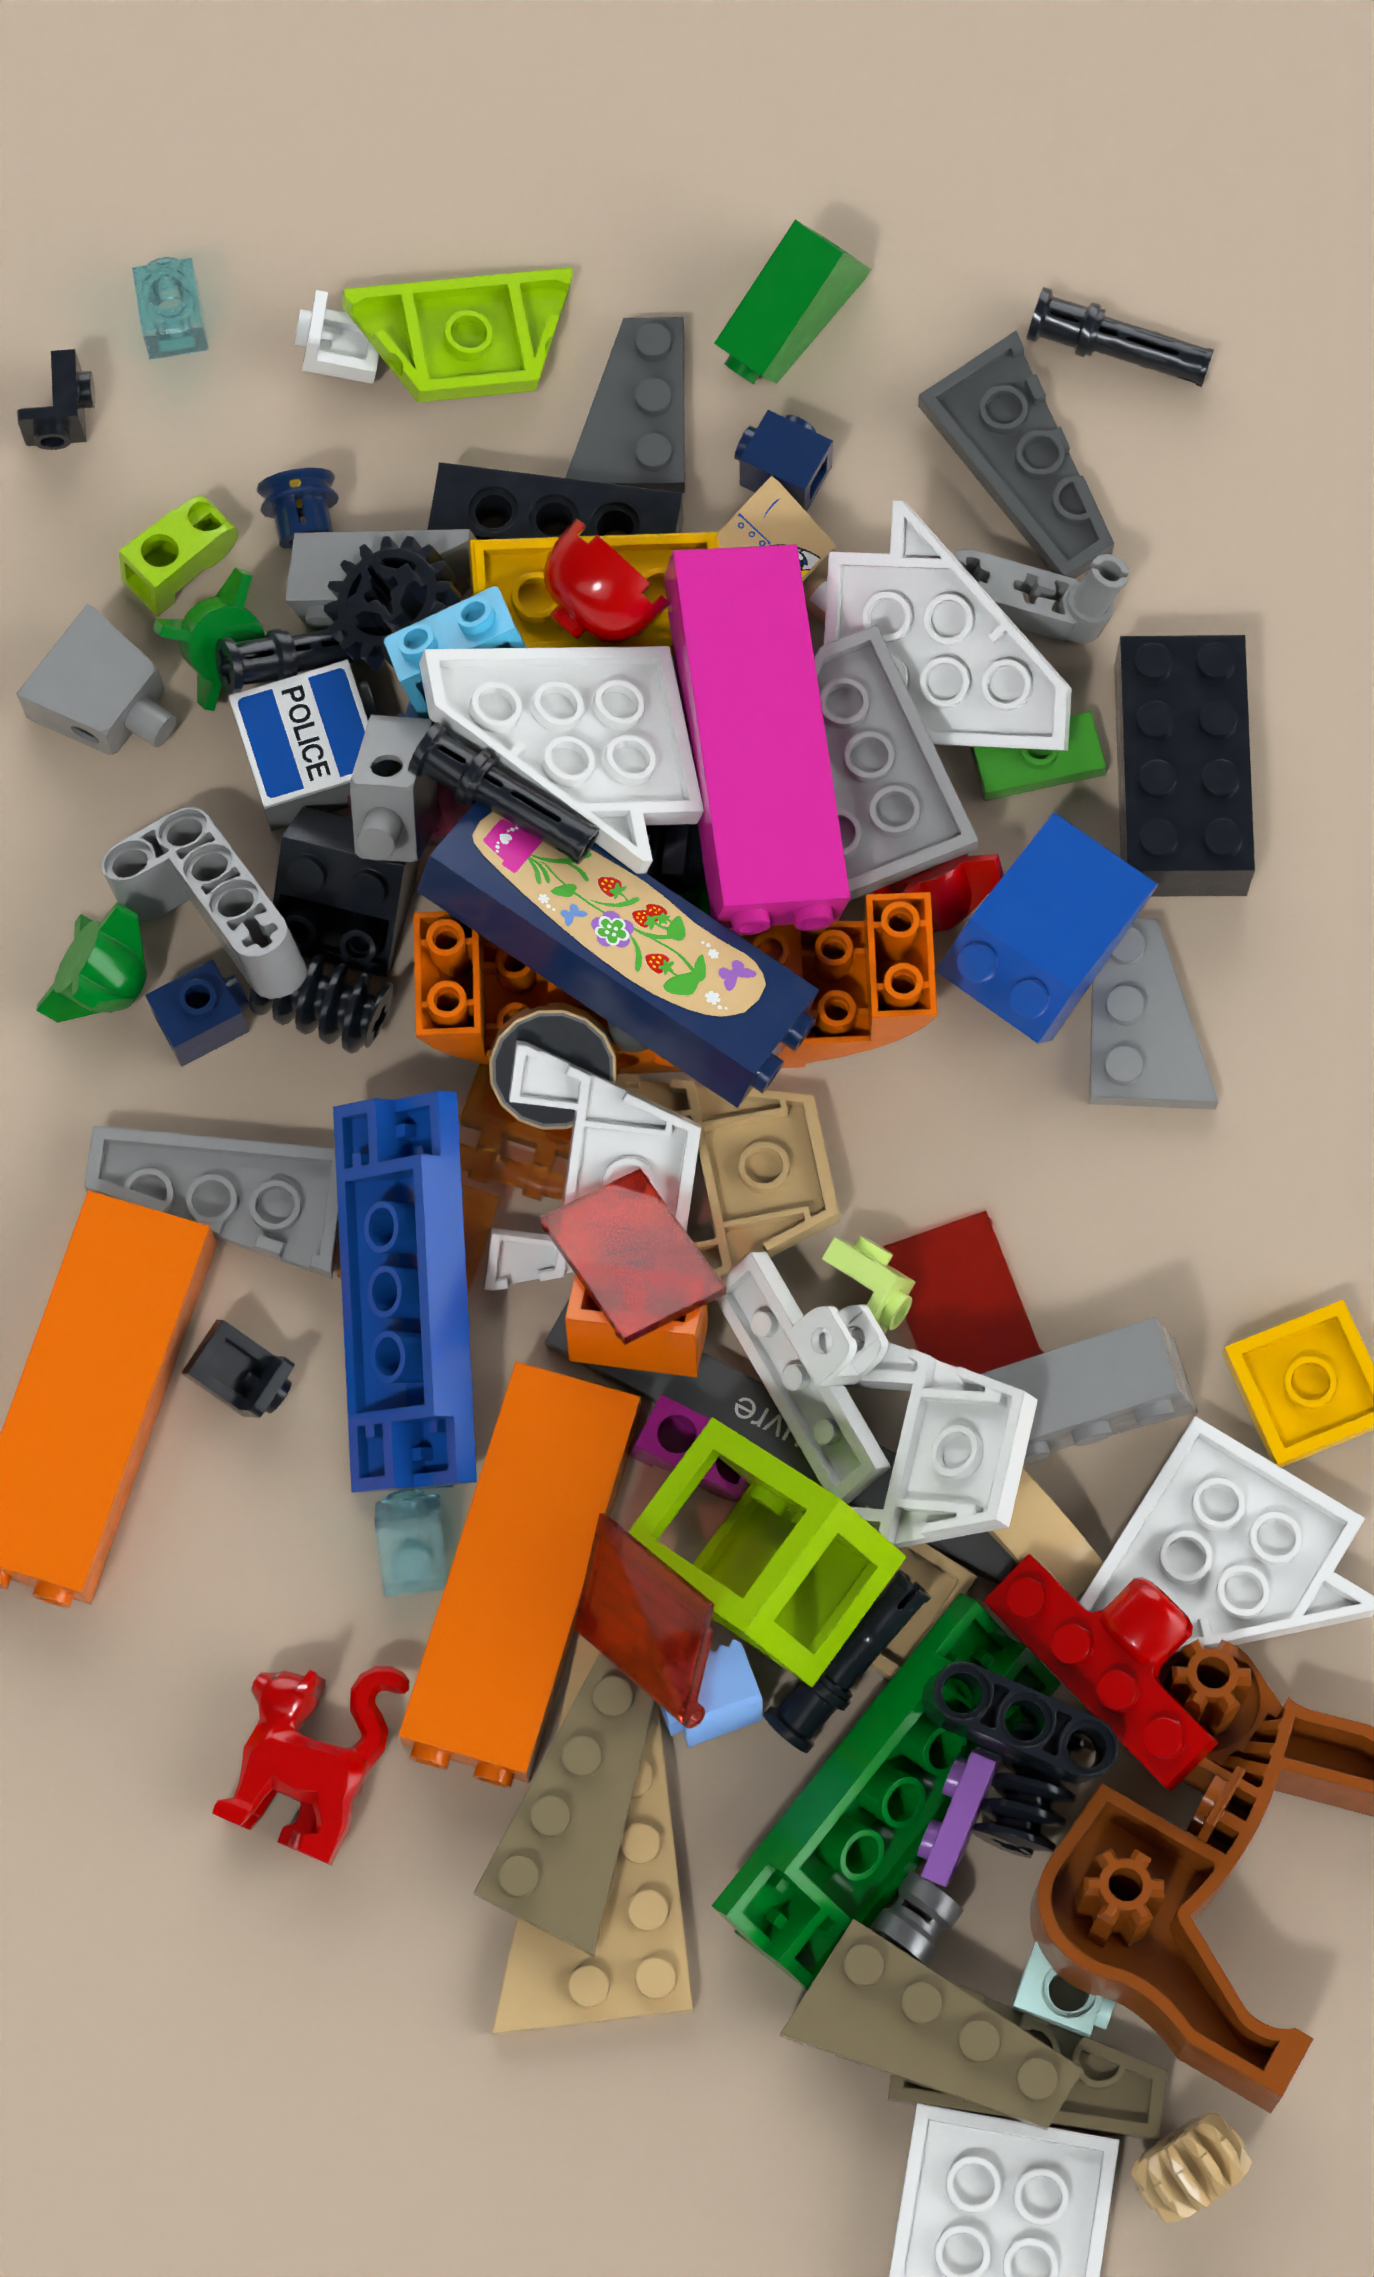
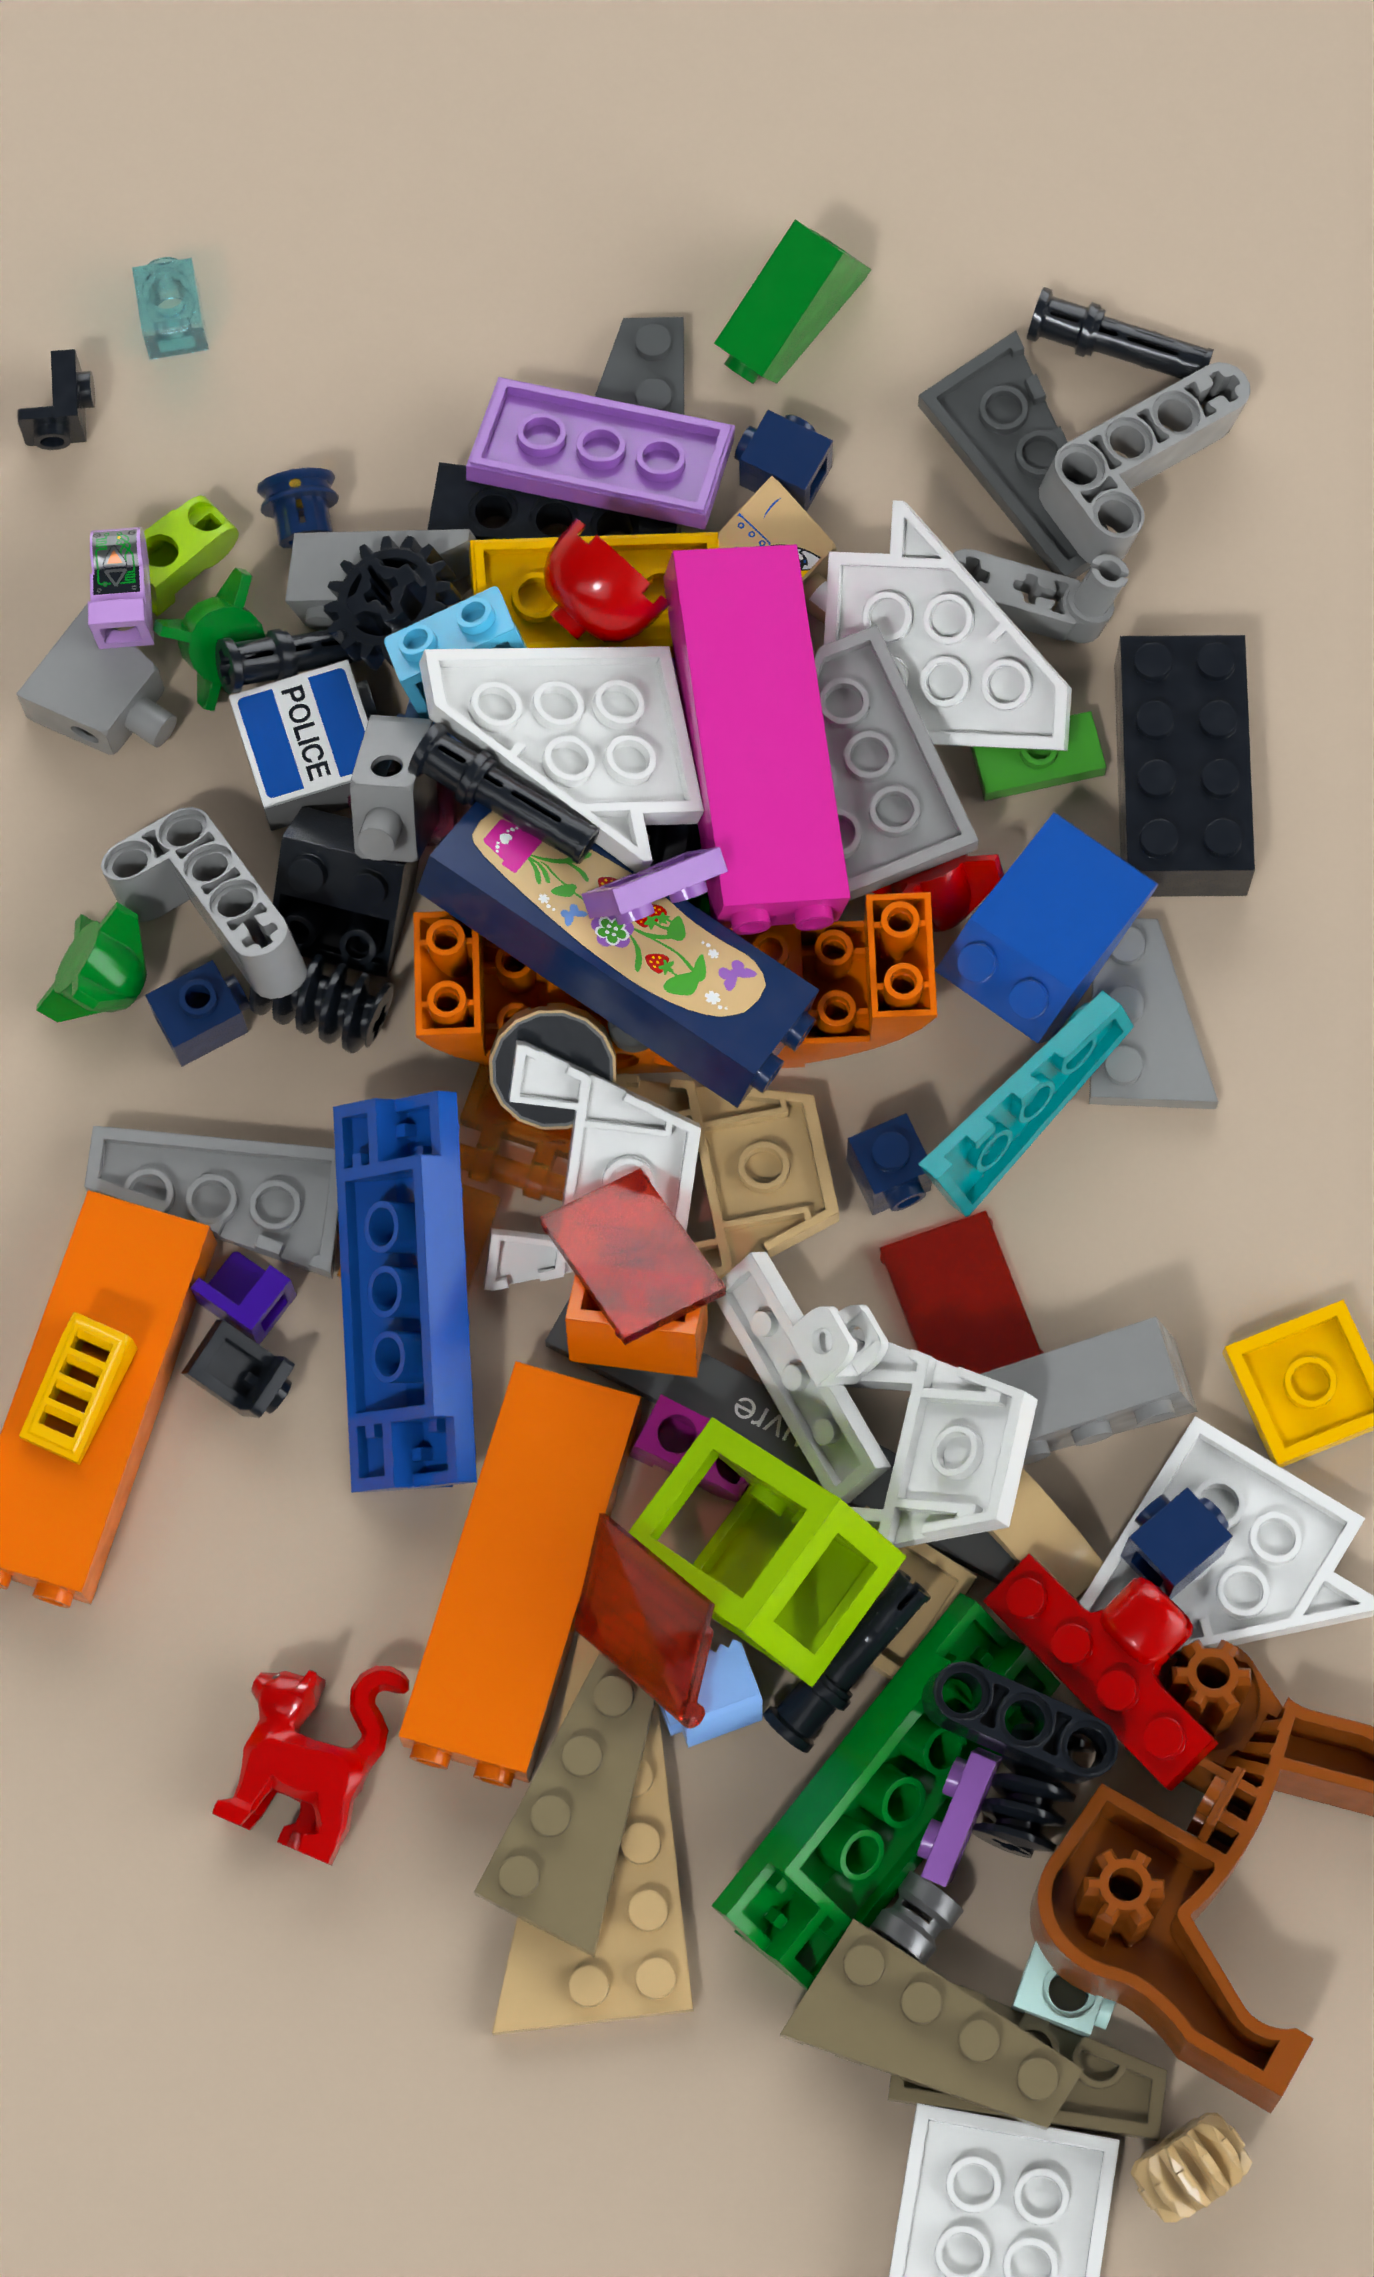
(69, 1354): none -> yellow slope
(120, 588): none -> leg
(246, 1295): none -> dark purple panel
(334, 343): white bracket -> none
(410, 1542): clear light blue bracket -> none
(463, 332): lime wing -> none
(601, 453): none -> medium lavender tile
(677, 877): none -> plate
(869, 1266): yellowish green bracket -> none
(887, 1165): none -> dark blue brick
(1014, 1116): none -> teal wing
(1150, 449): none -> light grey beam
(1176, 1541): none -> dark blue brick

